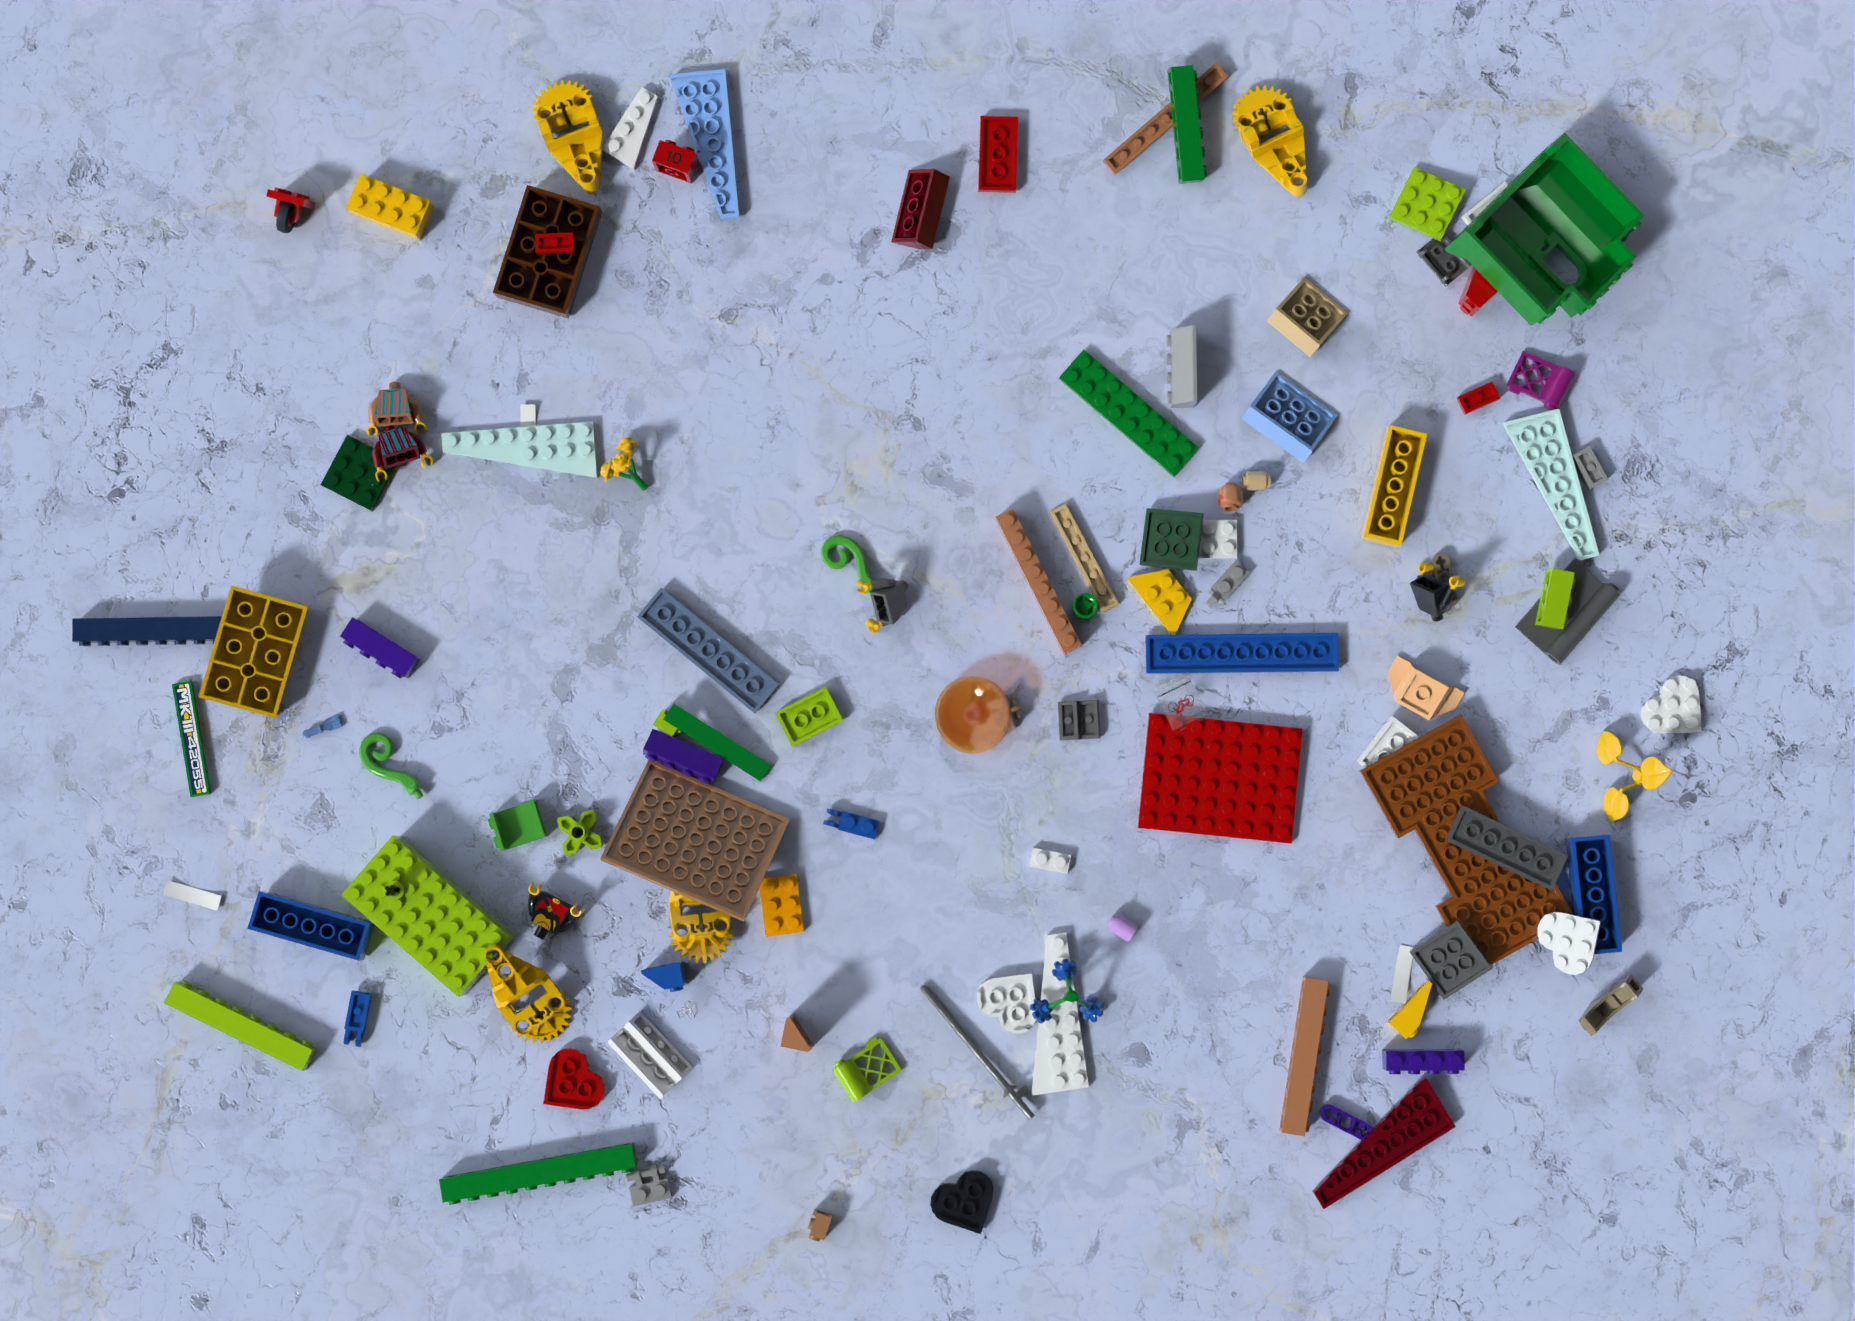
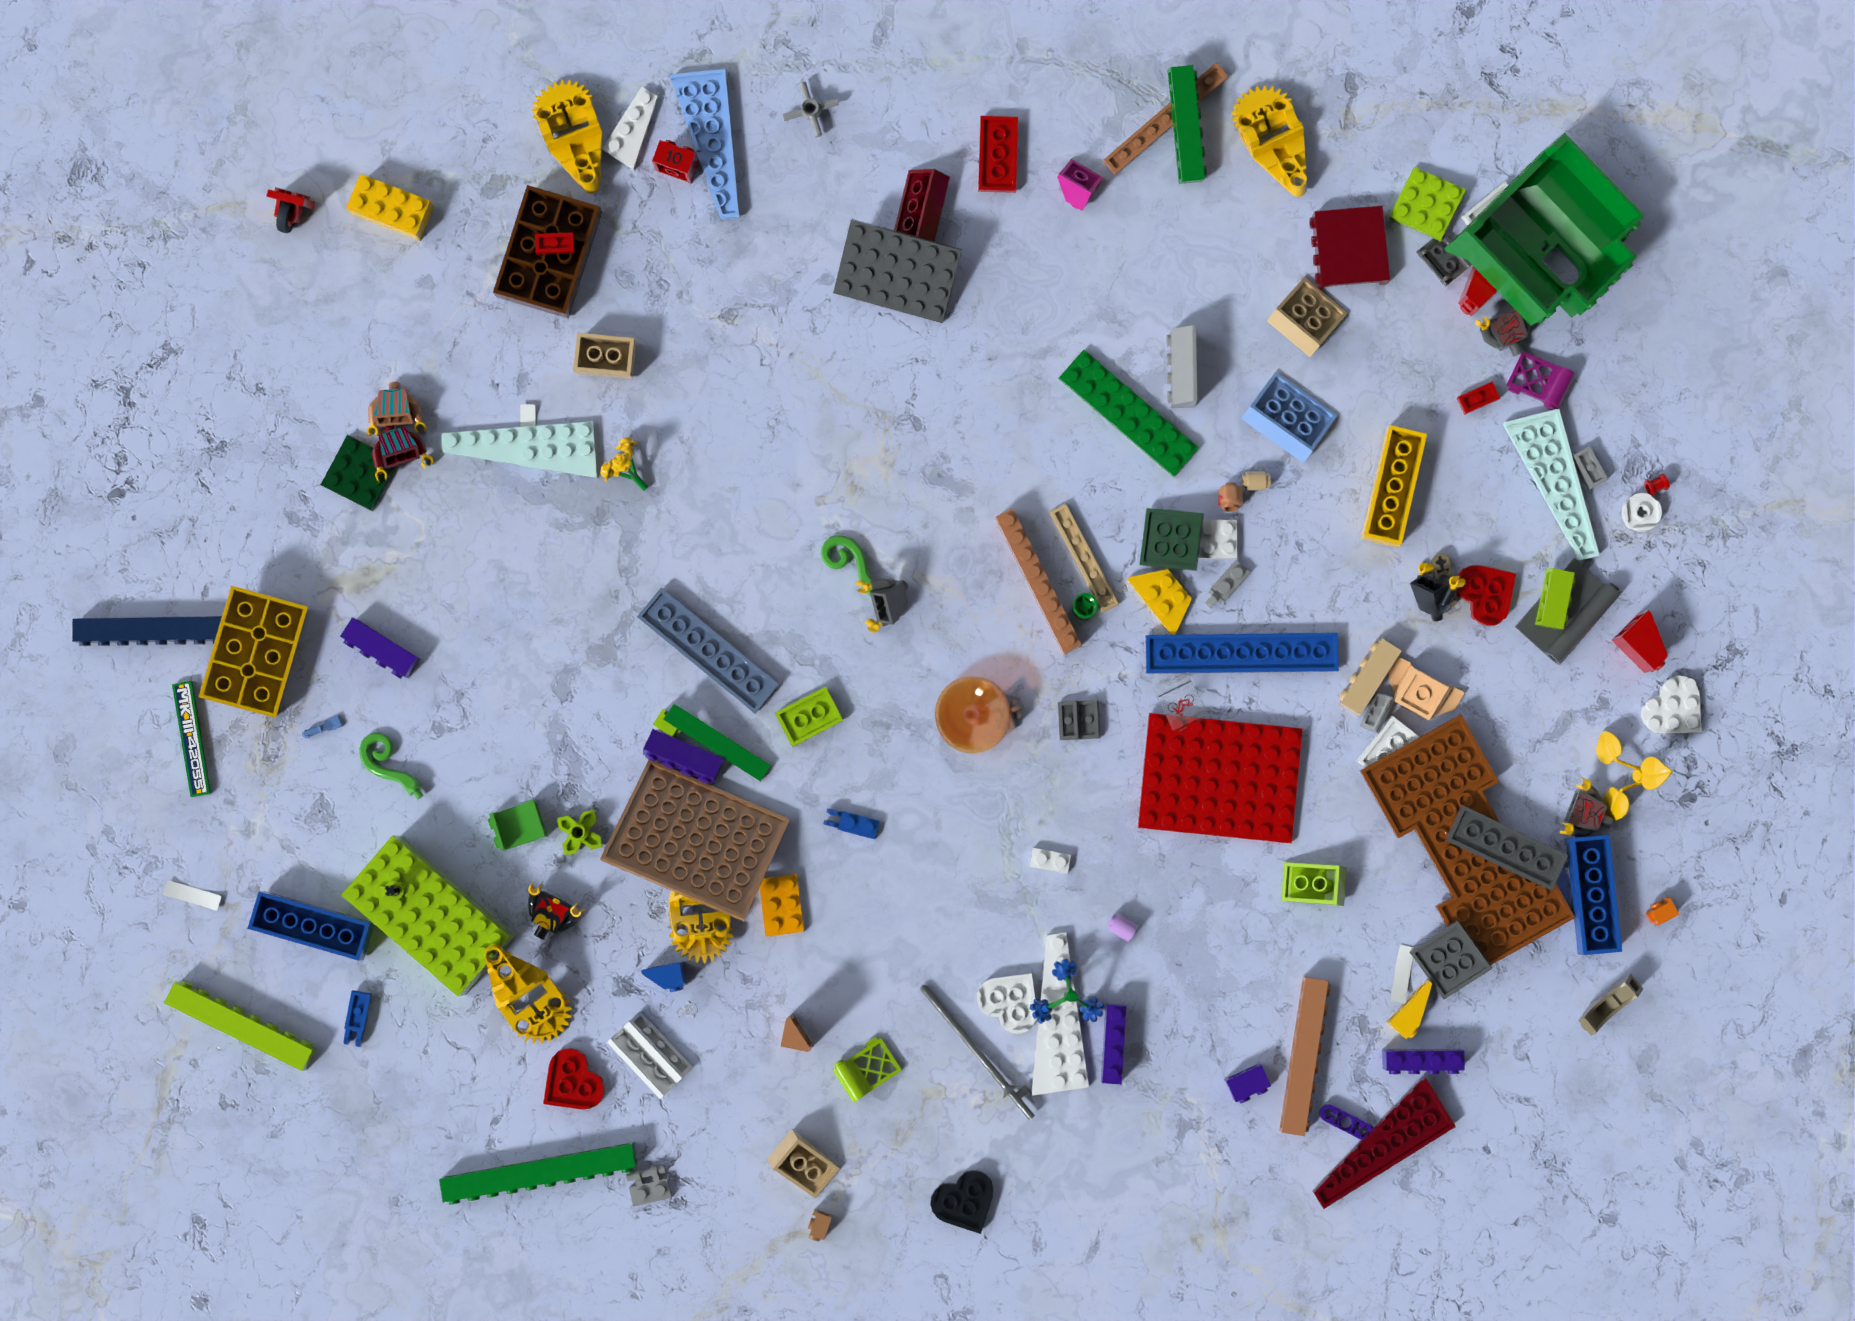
(605, 356): none -> tan brick
(802, 1164): none -> tan slope
(810, 116): none -> light grey bar
(897, 271): none -> dark grey plate
(1078, 184): none -> dark pink slope
(1113, 1044): none -> dark purple brick
(1247, 1083): none -> dark purple brick
(1314, 884): none -> lime slope
(1349, 246): none -> dark red panel
(1369, 676): none -> tan brick
(1377, 712): none -> light grey plate
(1487, 592): none -> red plate
(1505, 331): none -> dark grey torso
(1571, 939): white plate -> none
(1586, 812): none -> dark grey torso
(1642, 642): none -> red slope
(1648, 504): none -> white plate
(1656, 484): none -> red bush
(1661, 912): none -> orange brick

